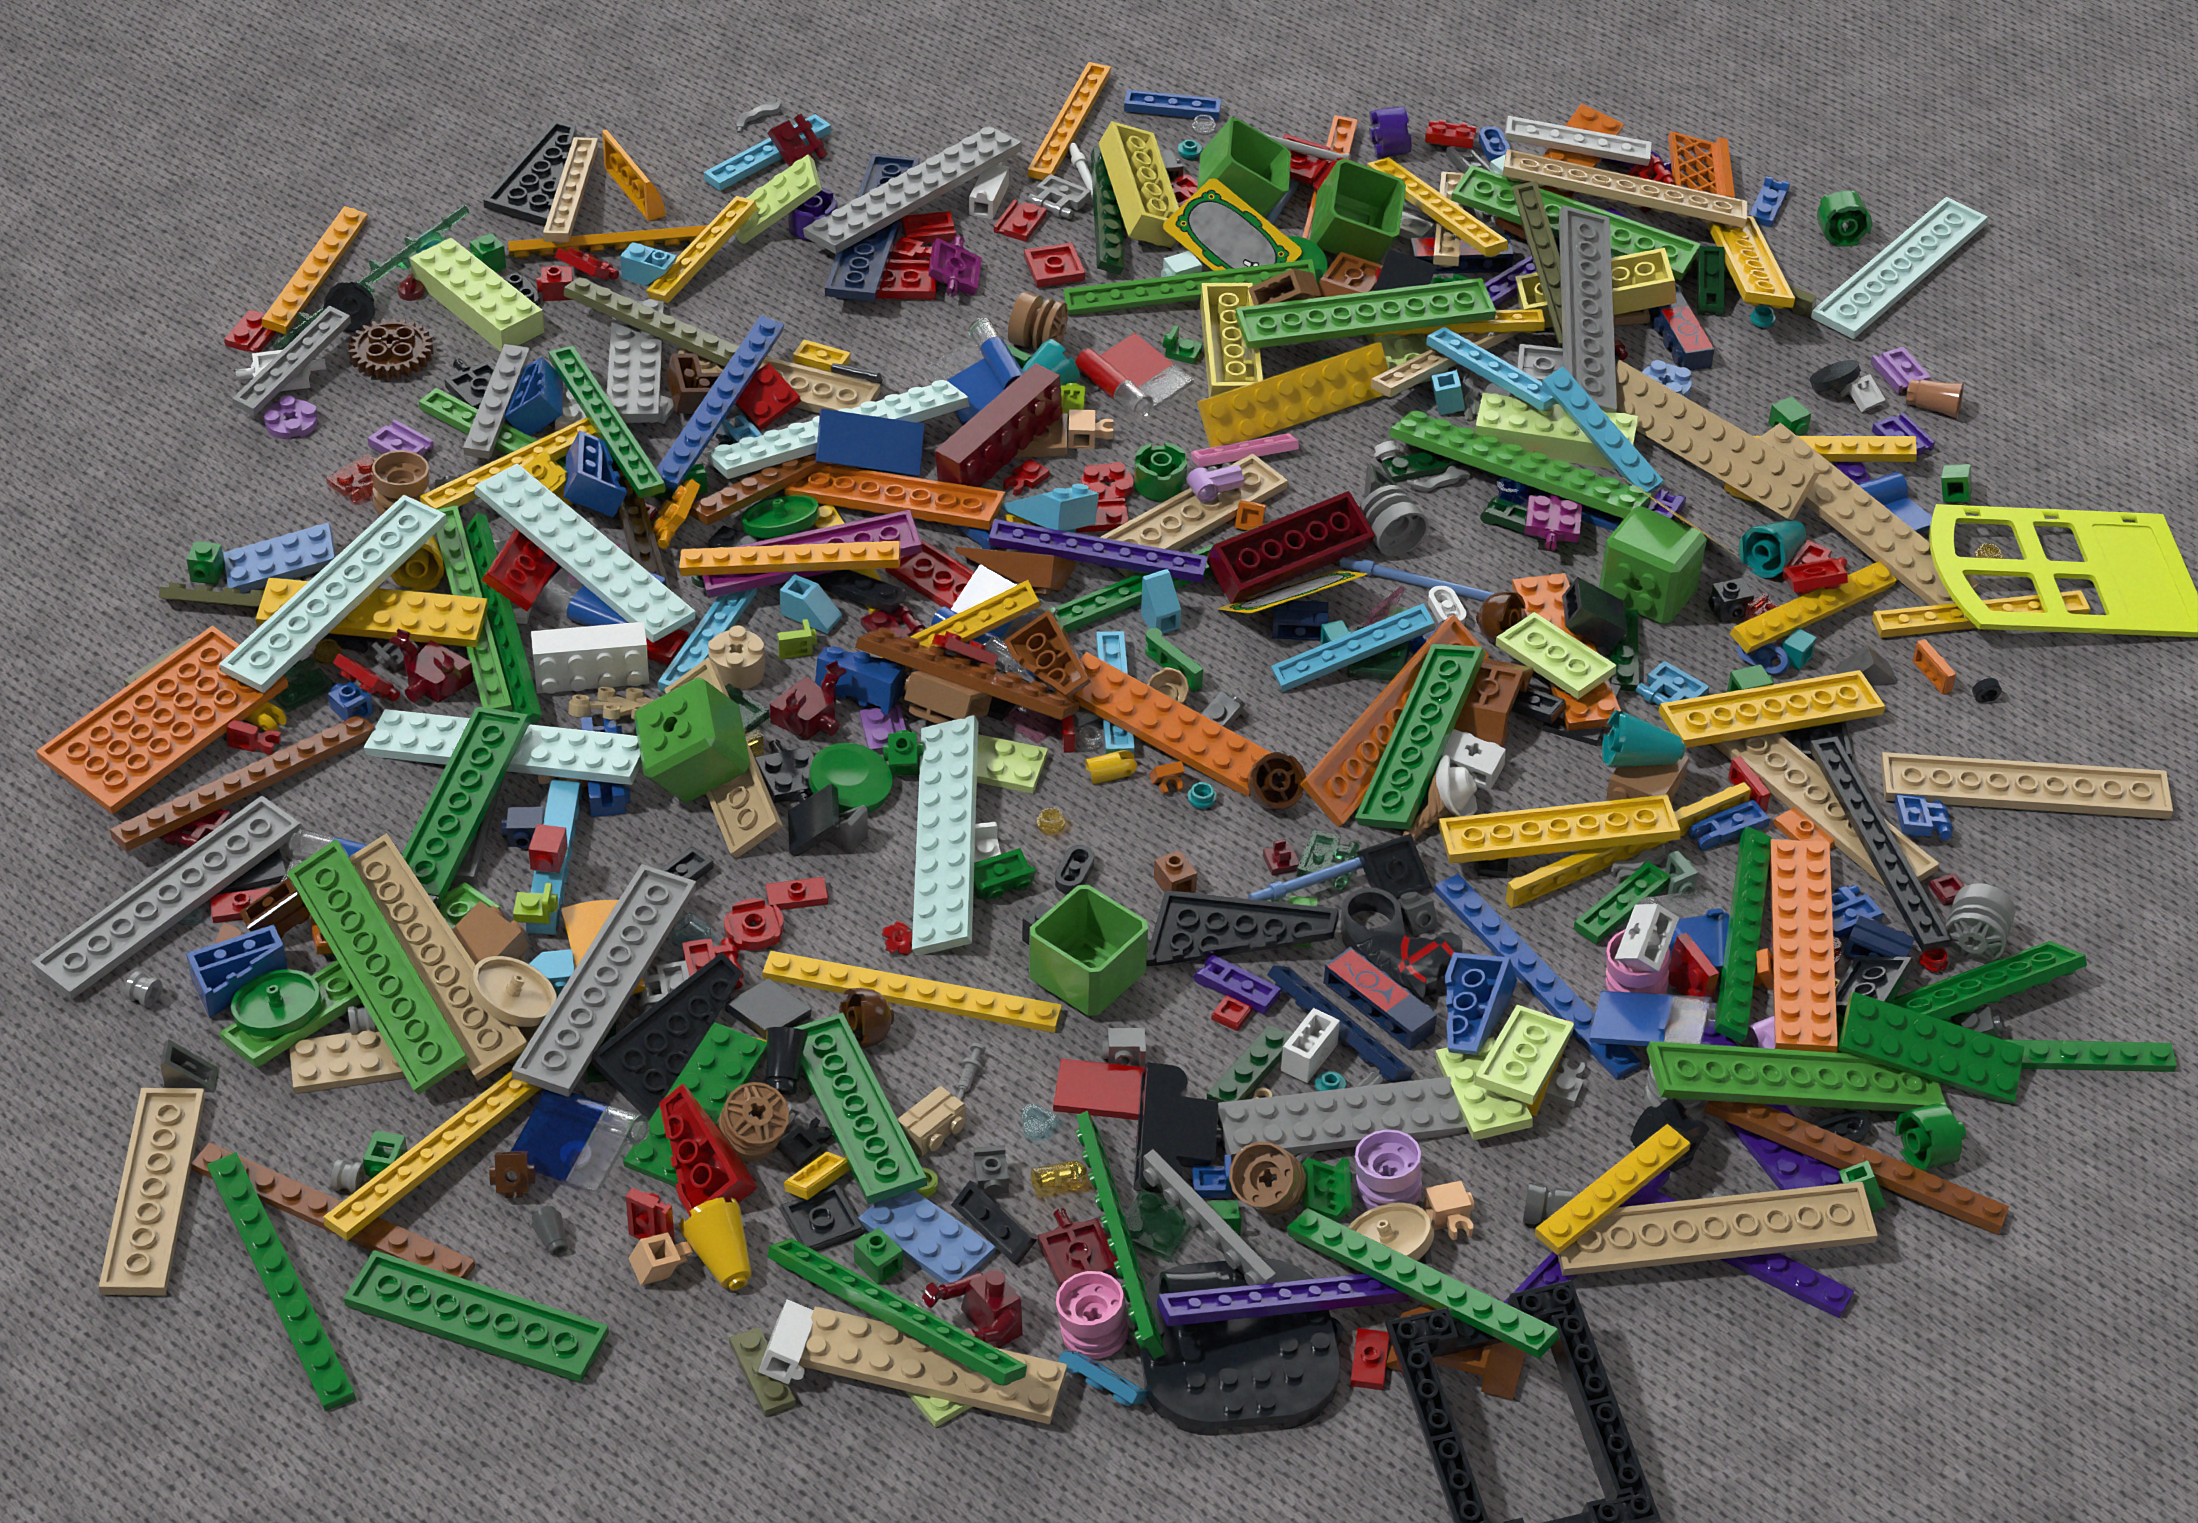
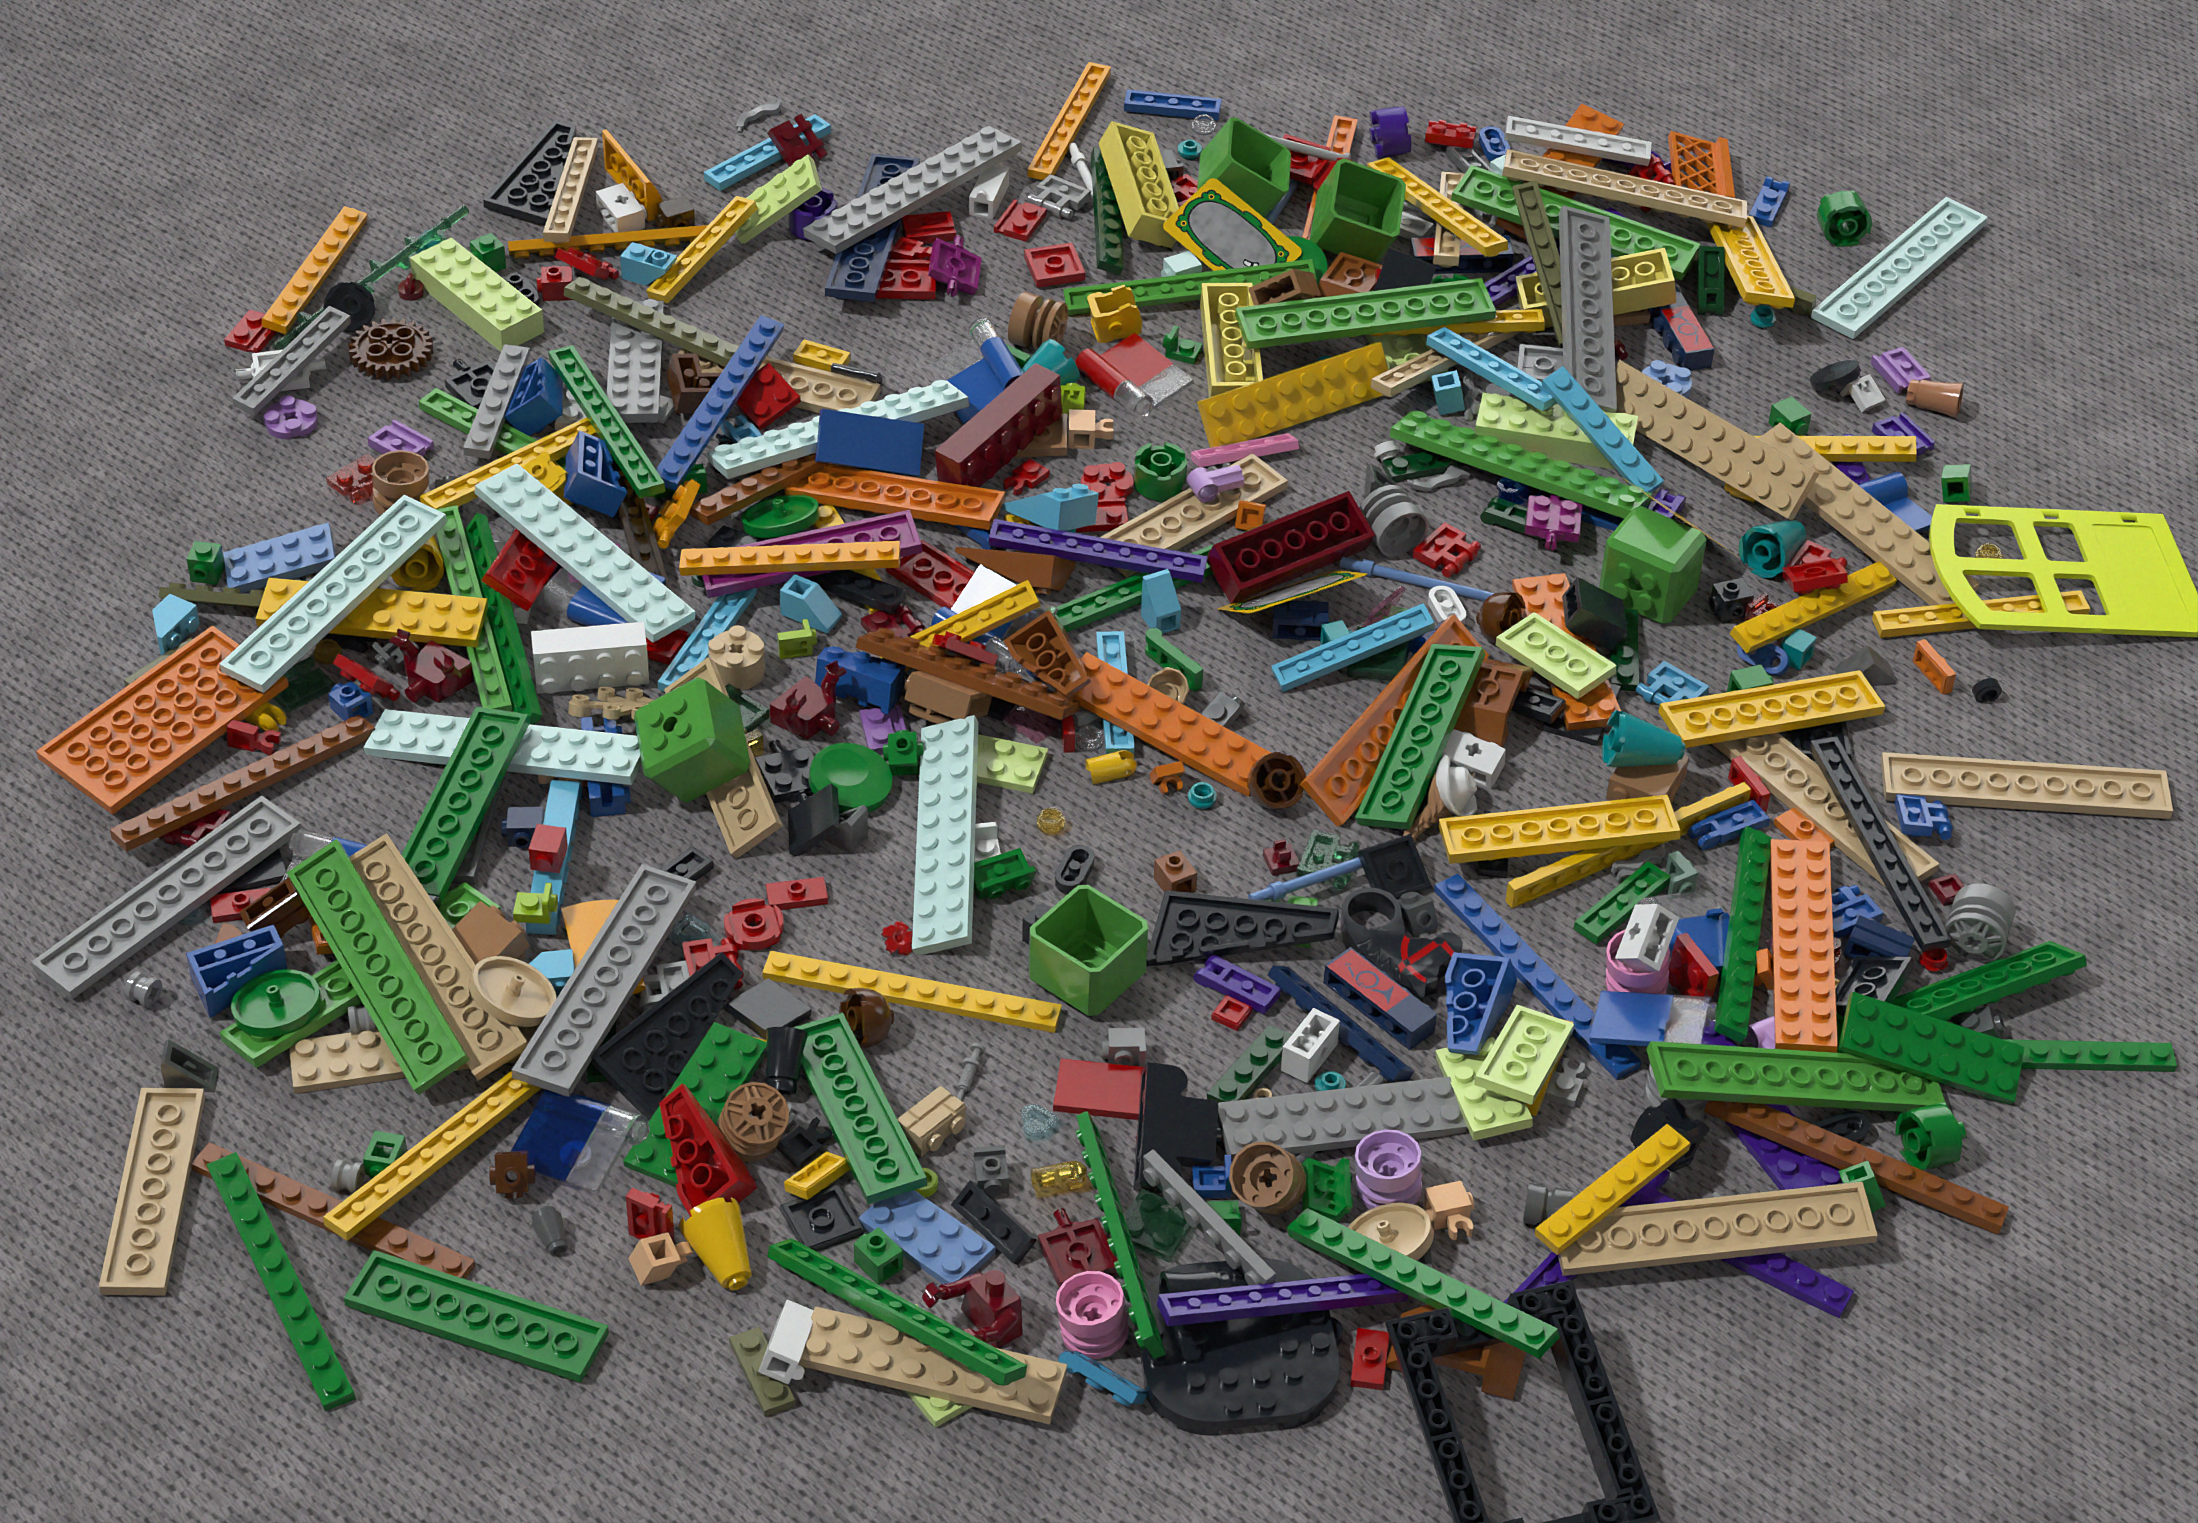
(174, 621): none -> medium azure slope
(620, 209): none -> white brick
(675, 213): none -> dark brown brick
(1114, 314): none -> yellow piece
(1441, 544): none -> red plate

